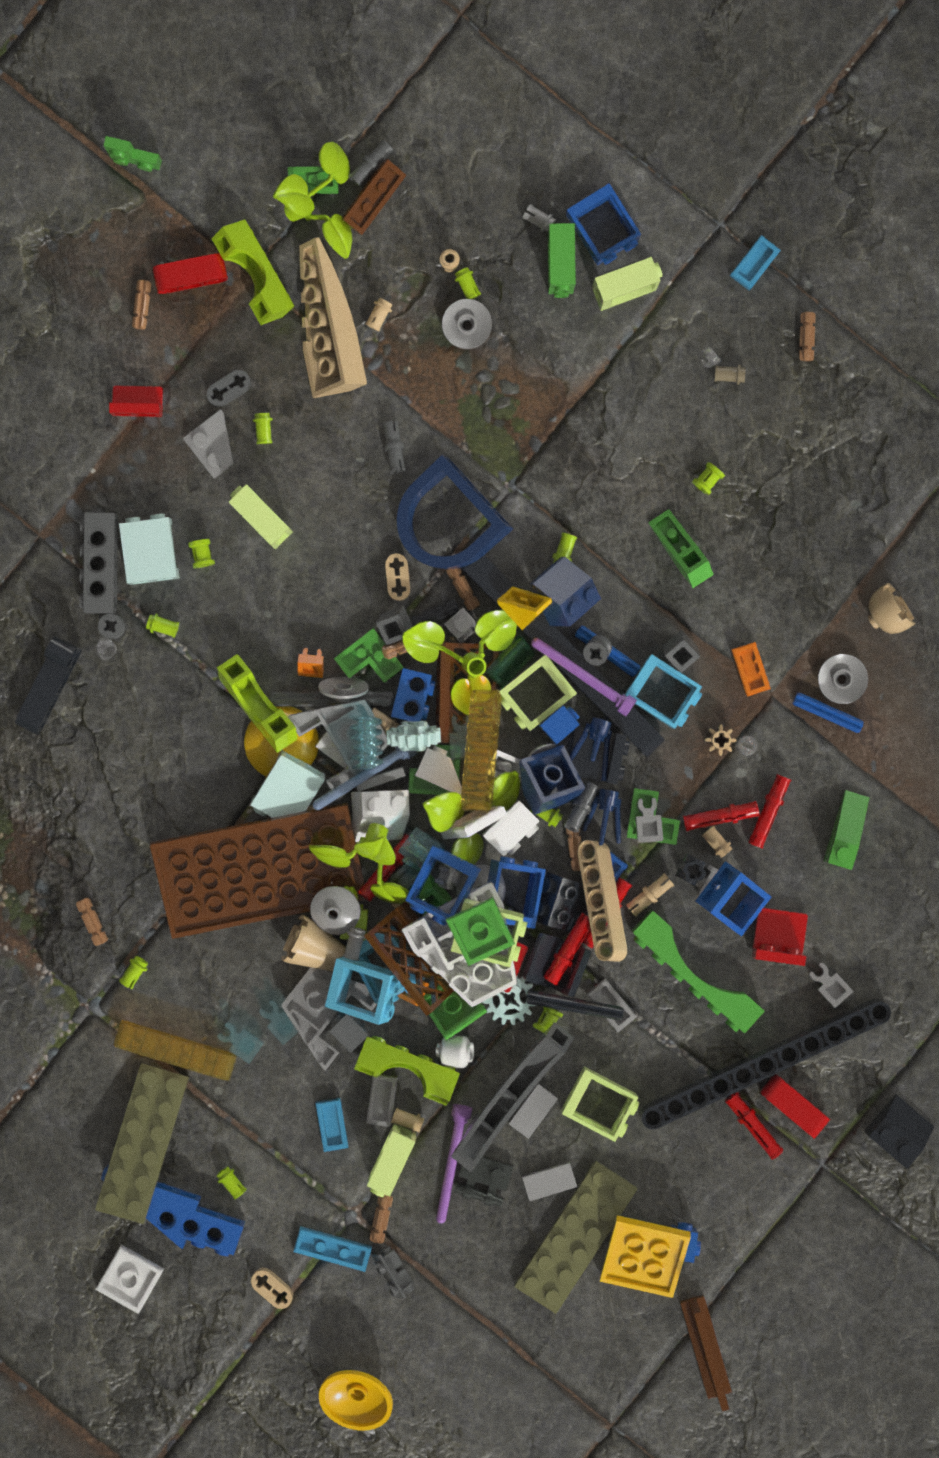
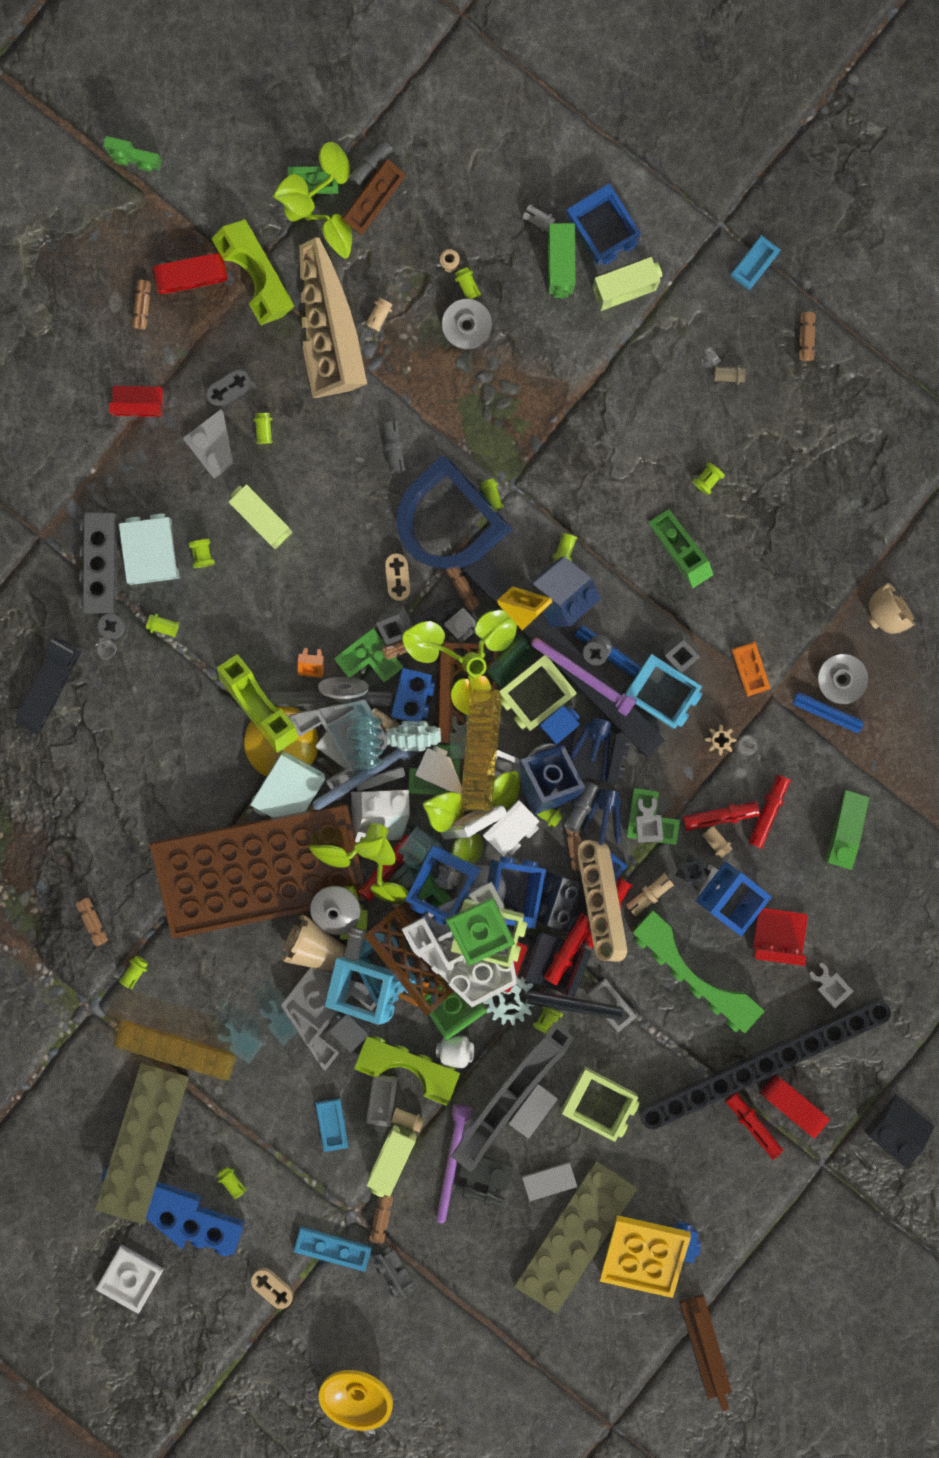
(491, 493): none -> lime pin

